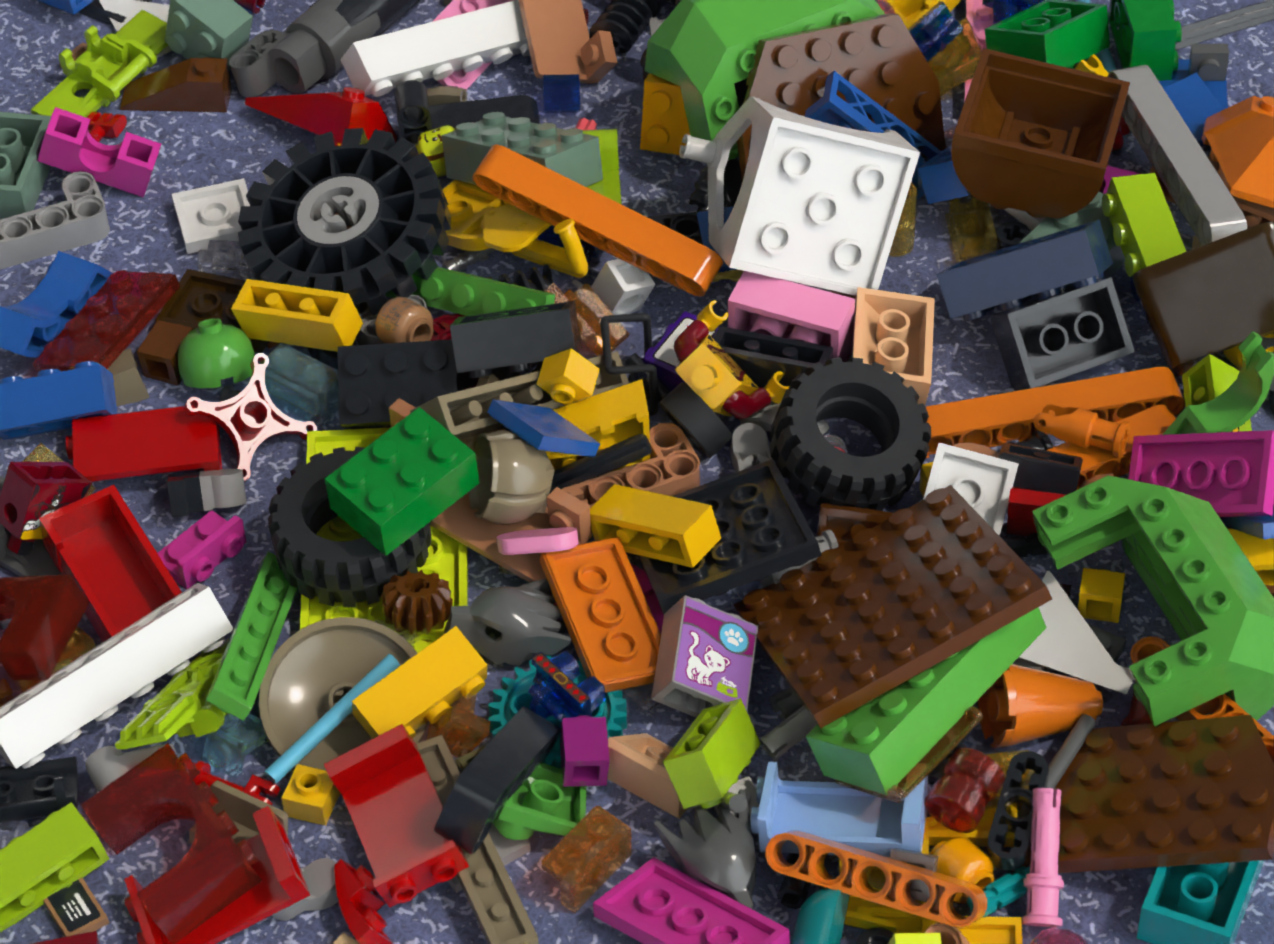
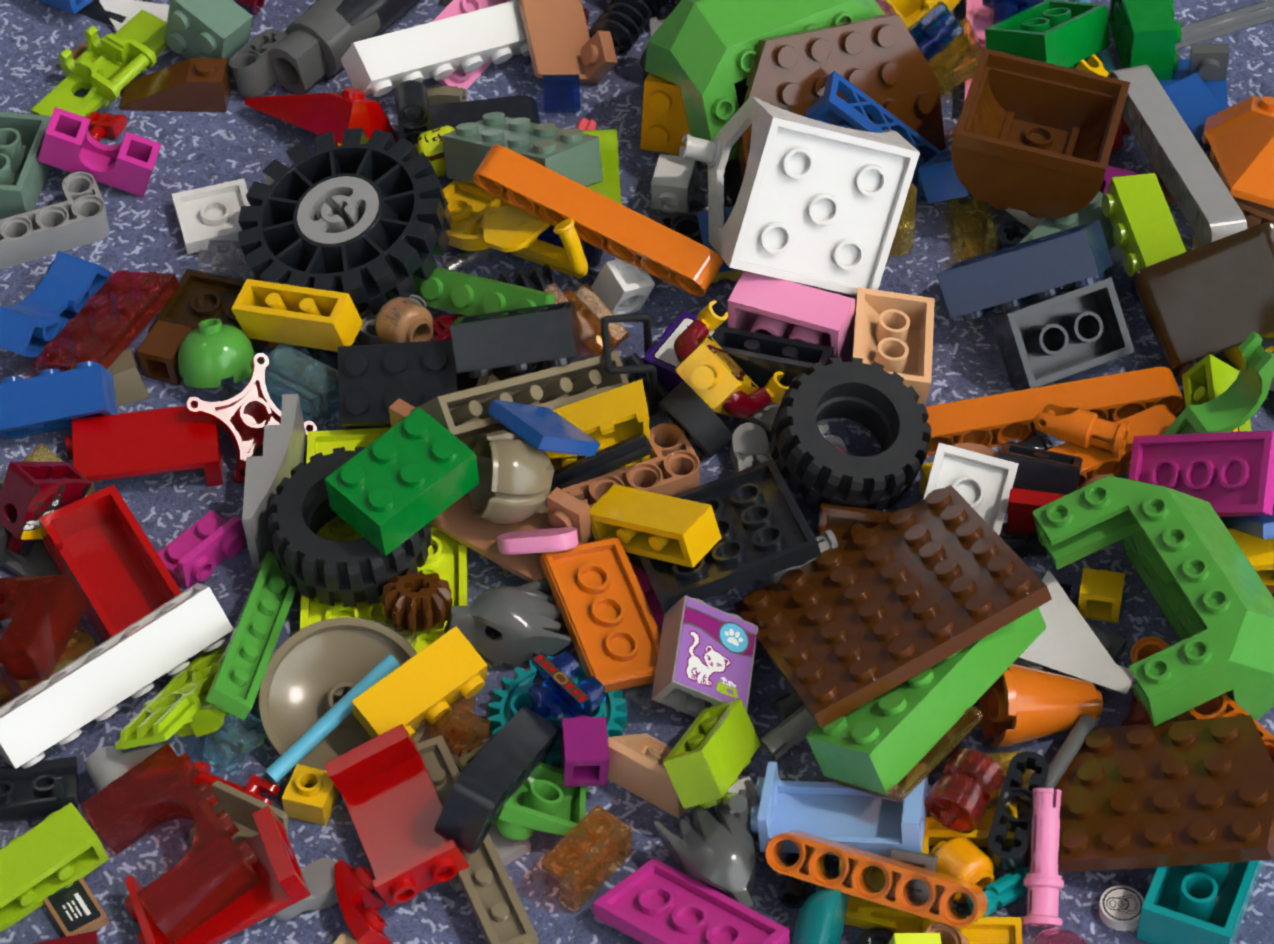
(205, 491): leg -> none
(282, 451): none -> light grey slope
(567, 376): yellow plate -> none
(673, 183): none -> white brick
(1121, 907): none -> white tile

